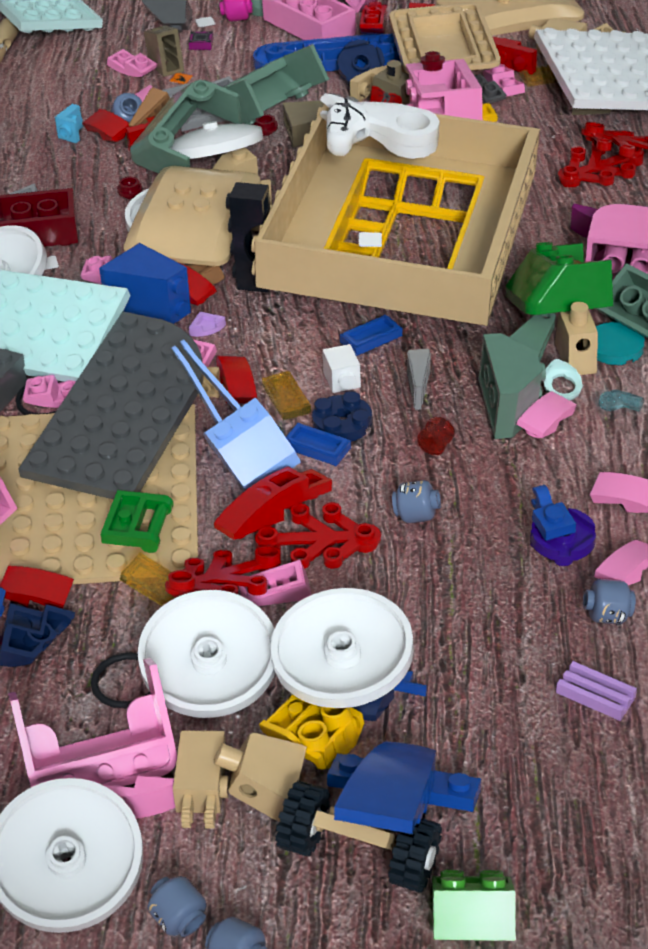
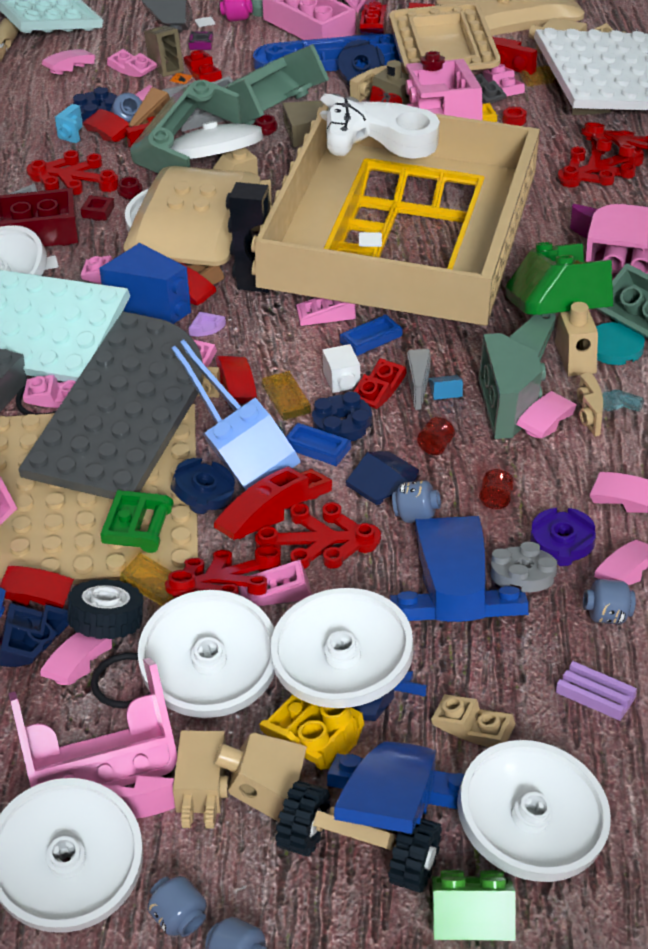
(49, 171): none -> red plant
(67, 59): none -> bright pink slope
(73, 658): none -> bright pink slope
(93, 101): none -> dark blue plate
(97, 208): none -> dark red plate
(105, 609): none -> black wheel
(190, 484): none -> dark blue plate
(201, 66): none -> red slope
(324, 311): none -> bright pink slope
(380, 475): none -> dark blue slope
(381, 383): none -> red slope
(446, 387): none -> dark azure slope
(455, 575): none -> blue slope
(467, 721): none -> tan slope
(496, 489): none -> clear red wheel
(514, 116): none -> red tile
(523, 567): none -> light grey plate
(533, 810): none -> white dish
(551, 518): blue plate -> none
(560, 368): light aqua piece -> none
(591, 399): none -> tan slope

